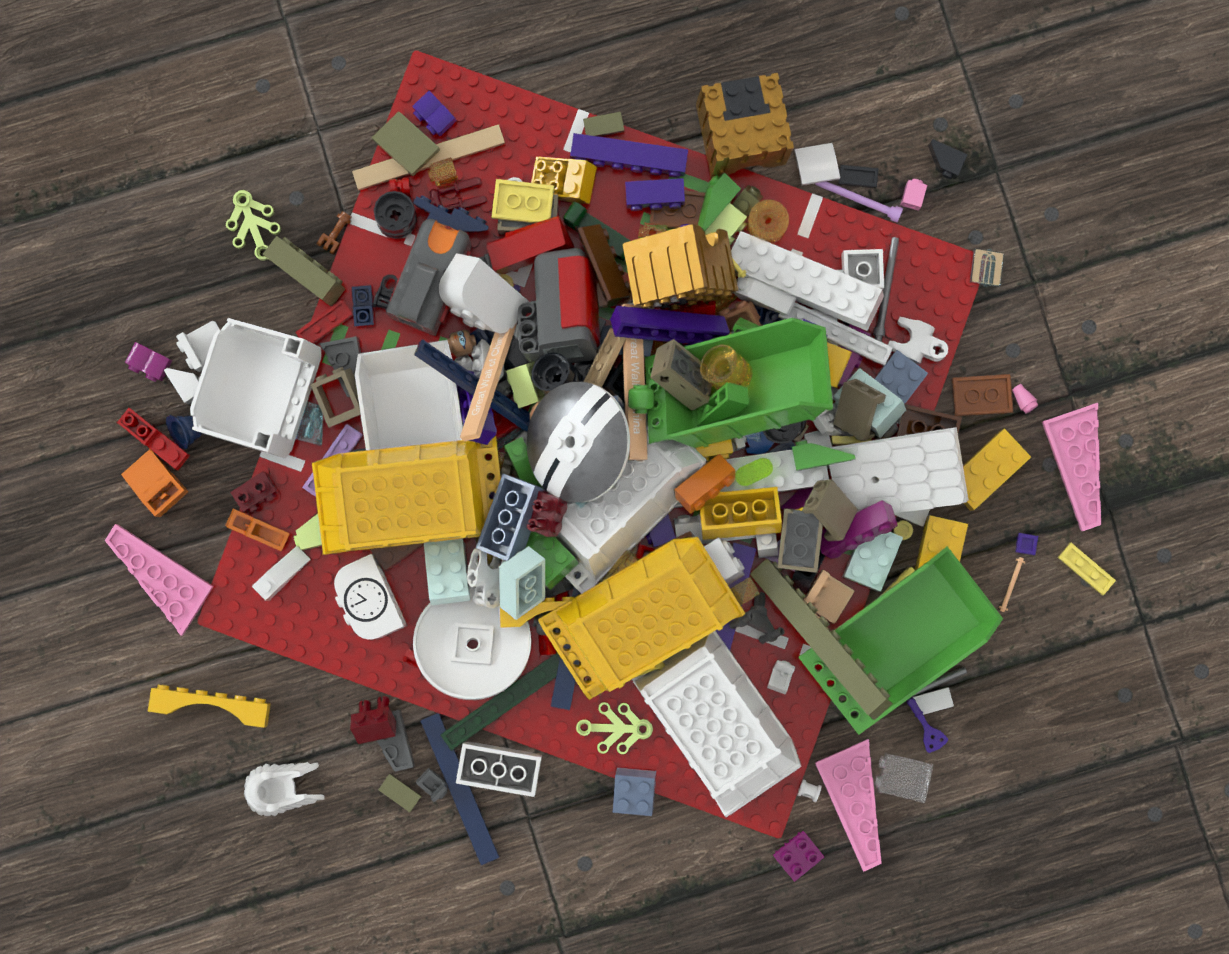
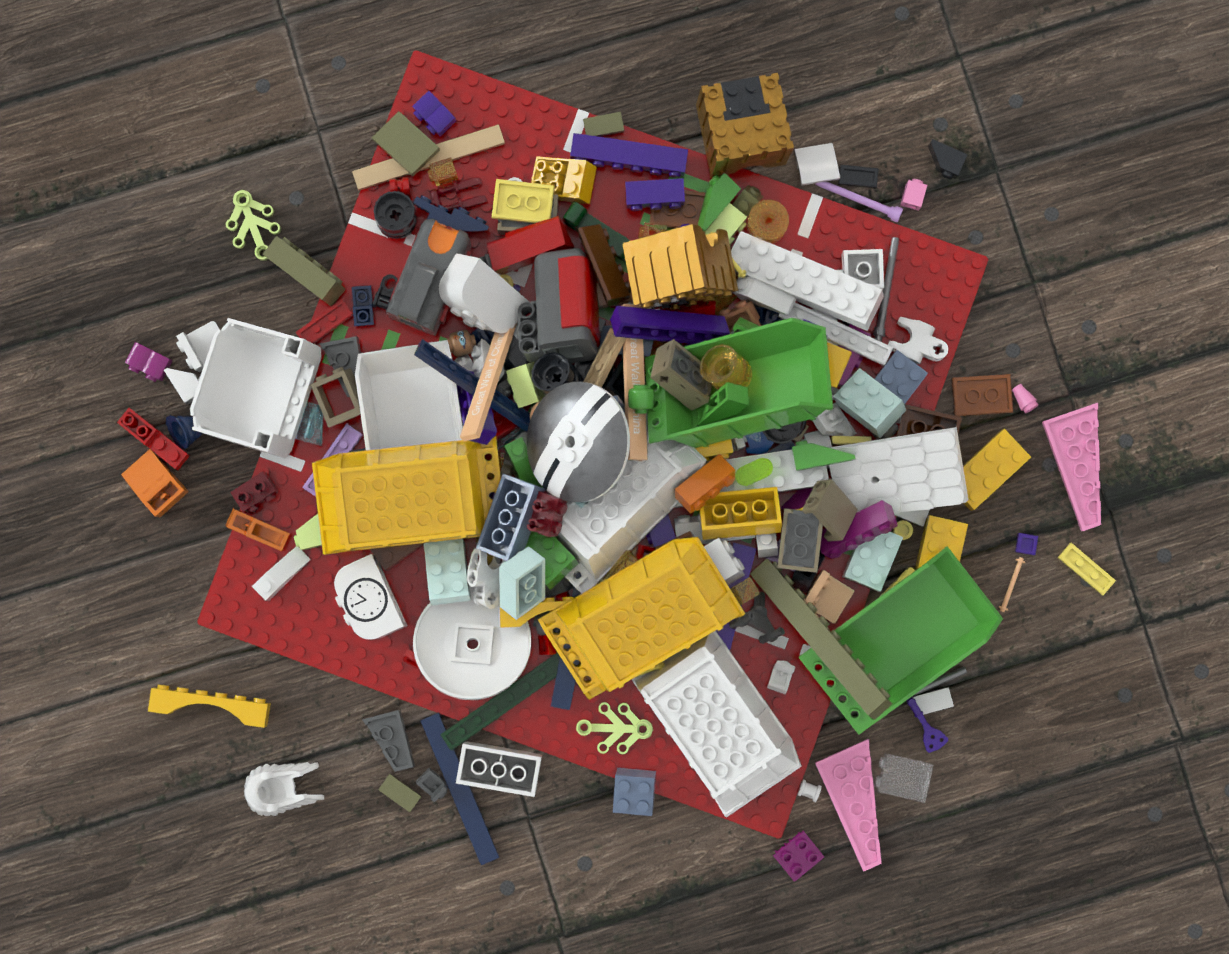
(166, 582): bright pink wing -> none
(331, 239): dark orange hinge -> none
(373, 724): dark red brick -> none
(857, 409): dark tan panel -> none
(986, 267): piece -> none

